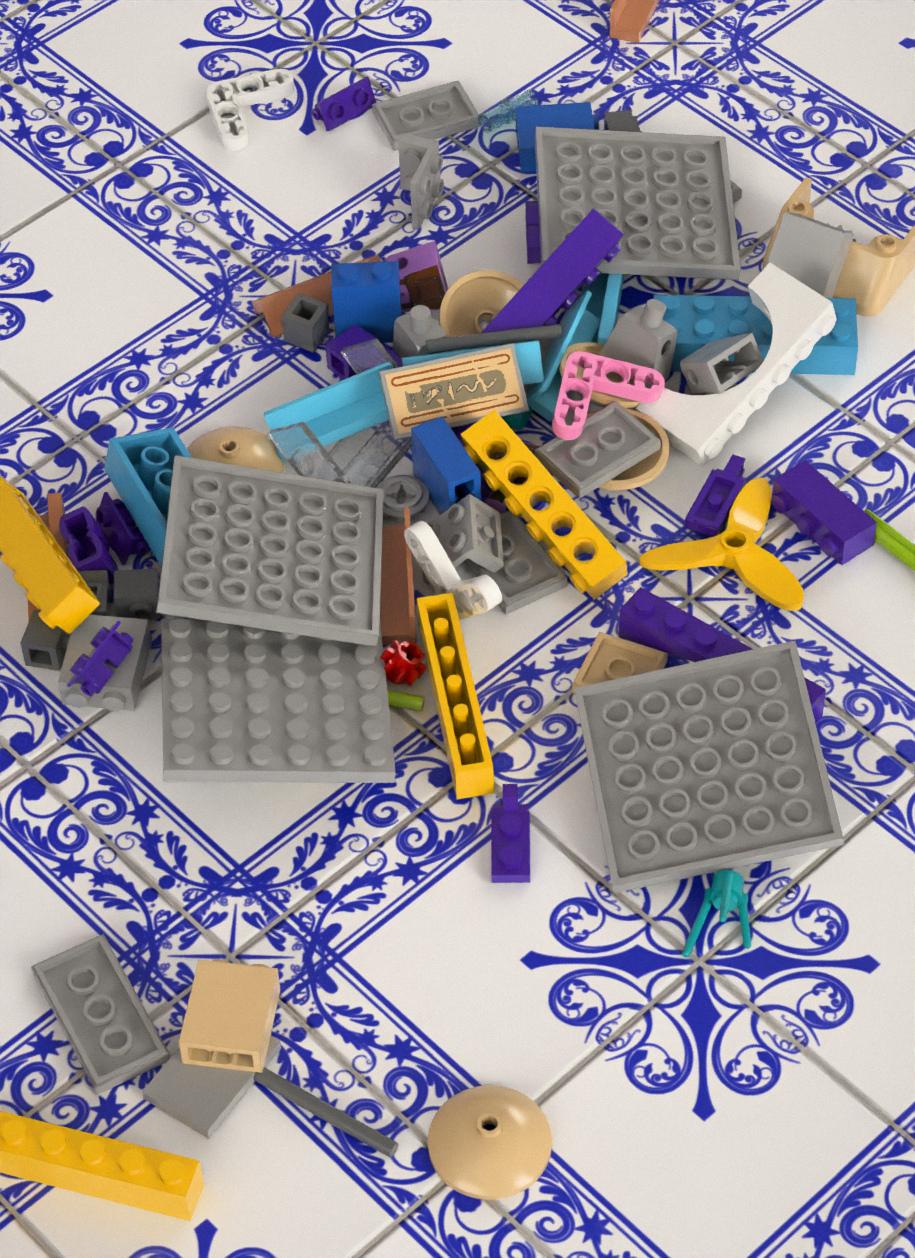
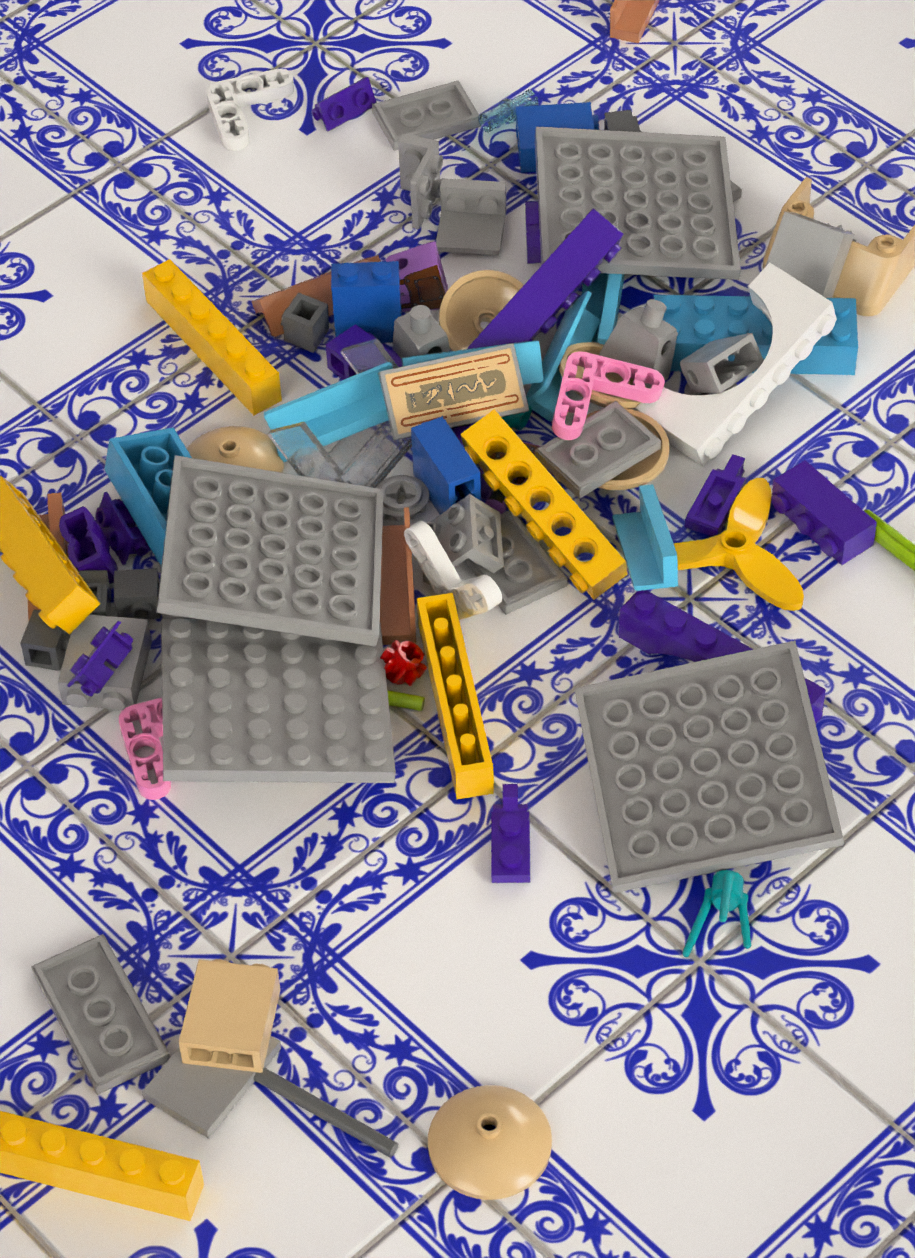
(150, 718): none -> bright pink beam
(212, 337): none -> yellow brick
(471, 216): none -> light grey bracket
(493, 338): dark grey bar -> none
(617, 658): tan plate -> none
(647, 544): none -> medium azure panel

